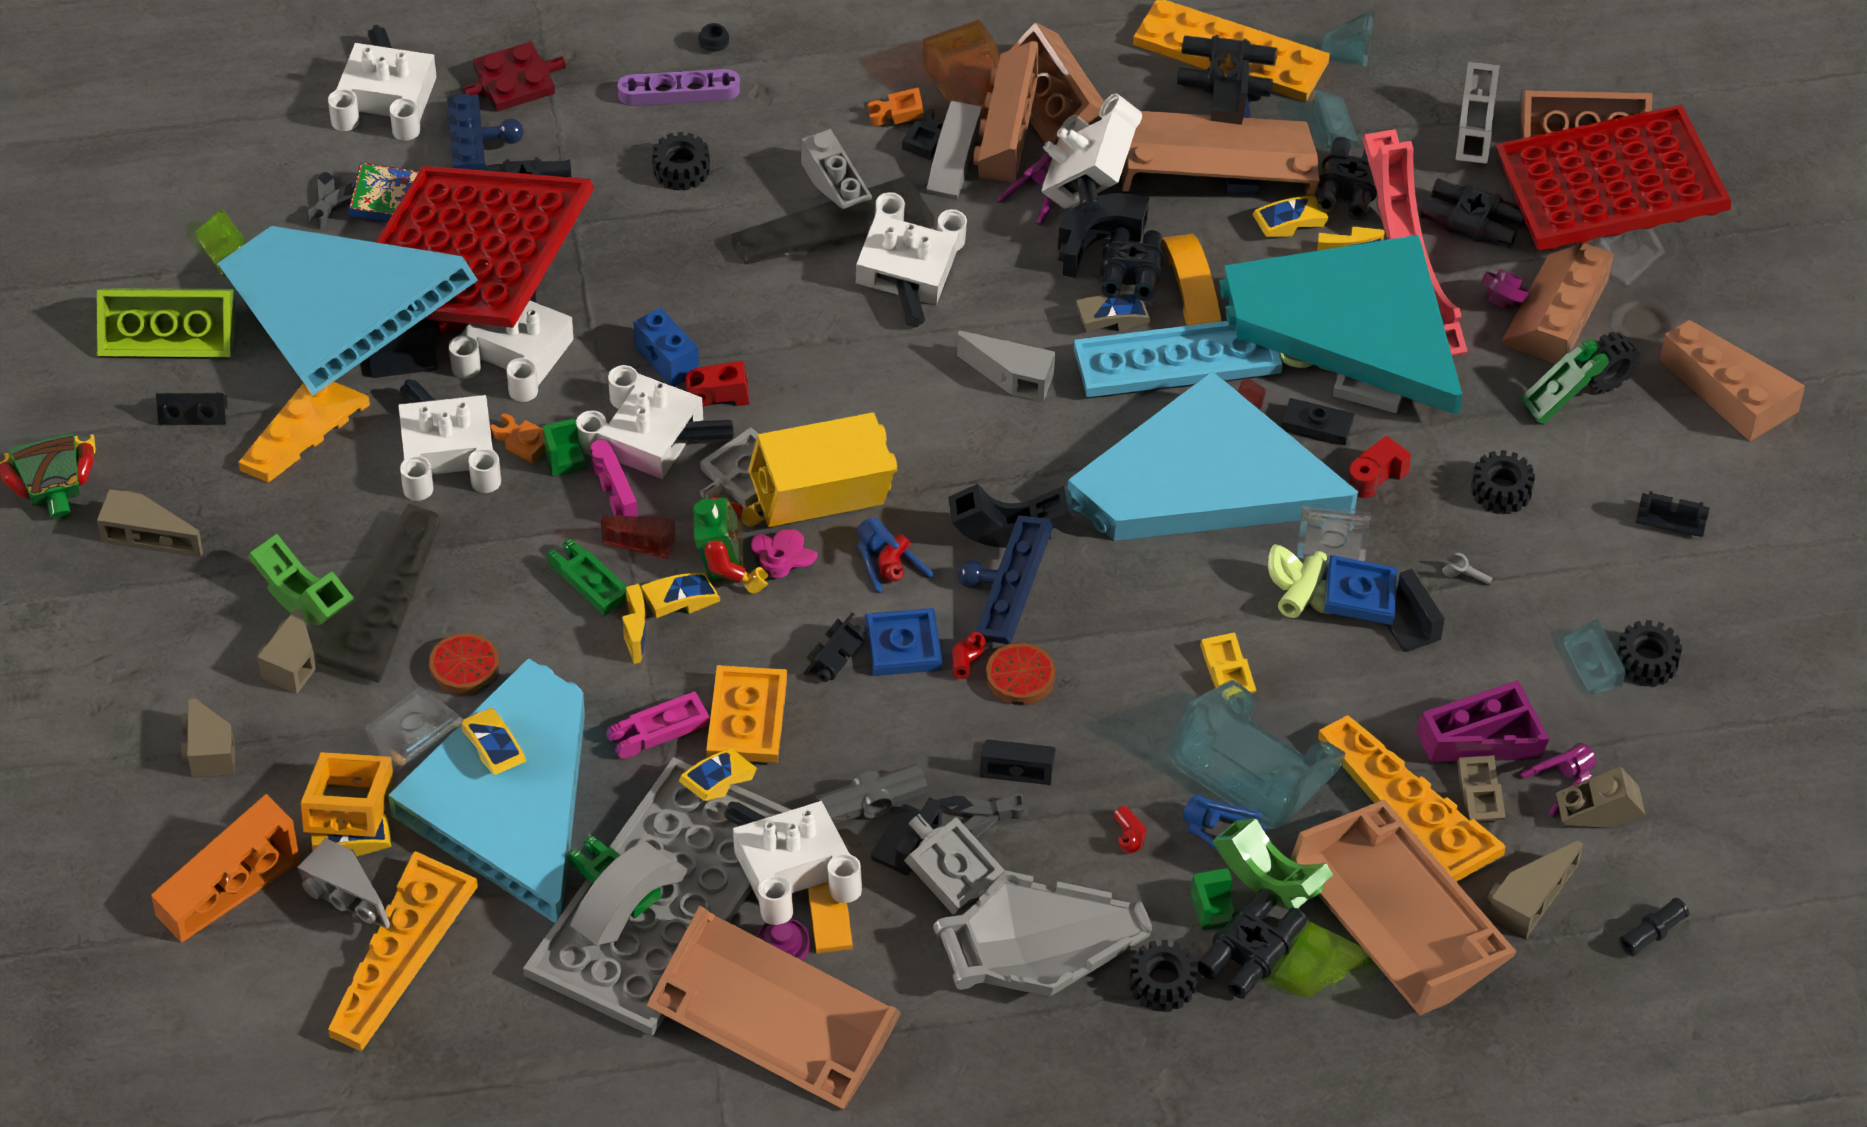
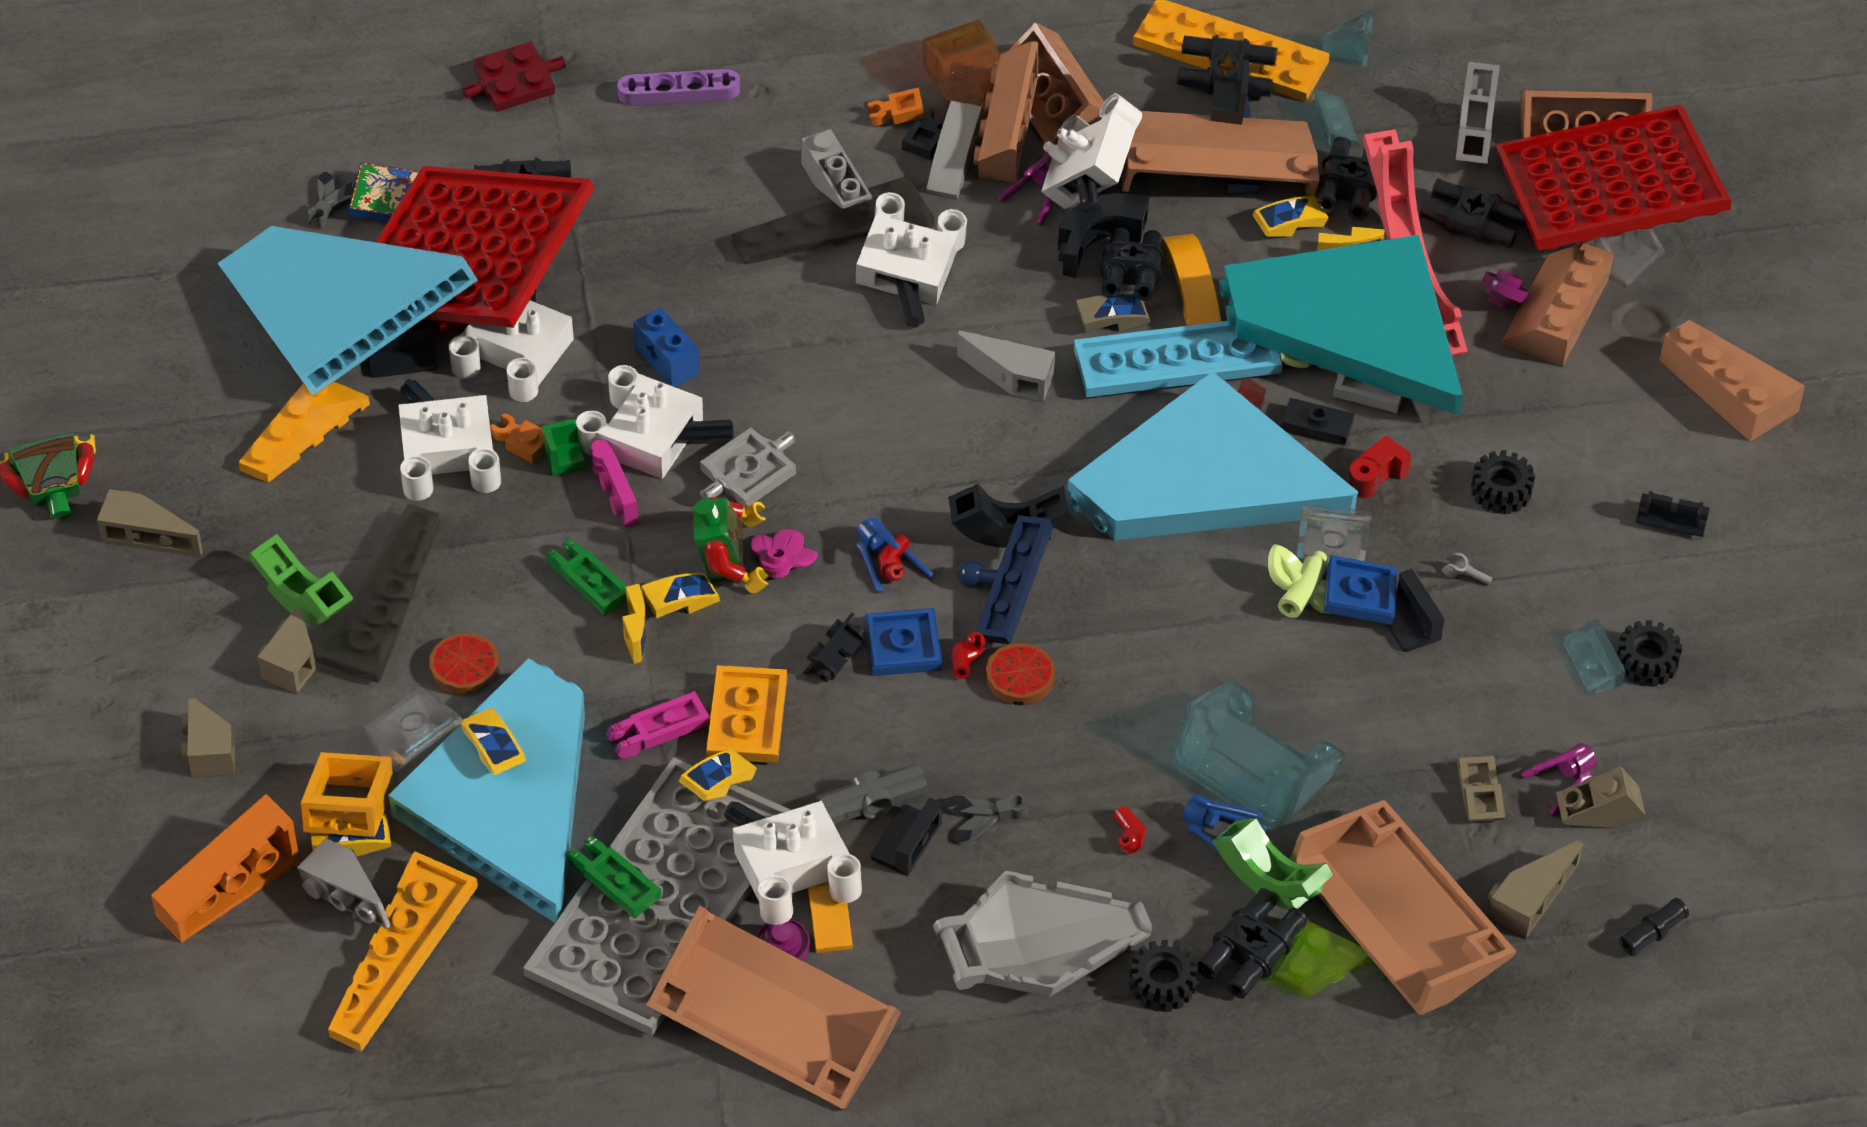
(165, 322): lime slope -> none
(191, 408): black hinge -> none
(219, 237): clear neon green slope -> none
(384, 84): white piece -> none
(468, 134): dark blue plate -> none
(621, 888): light grey arch -> none
(640, 534): clear red slope -> none
(681, 148): black tyre -> none
(713, 37): black plate -> none
(719, 383): red leg -> none
(821, 469): yellow brick -> none
(952, 863): light grey plate -> none
(1017, 762): black panel -> none
(1212, 898): green panel -> none
(1226, 661): yellow slope -> none
(1451, 838): light orange wing -> none
(1484, 725): magenta wedge -> none
(1564, 381): green hinge -> none
(1622, 362): black tyre -> none

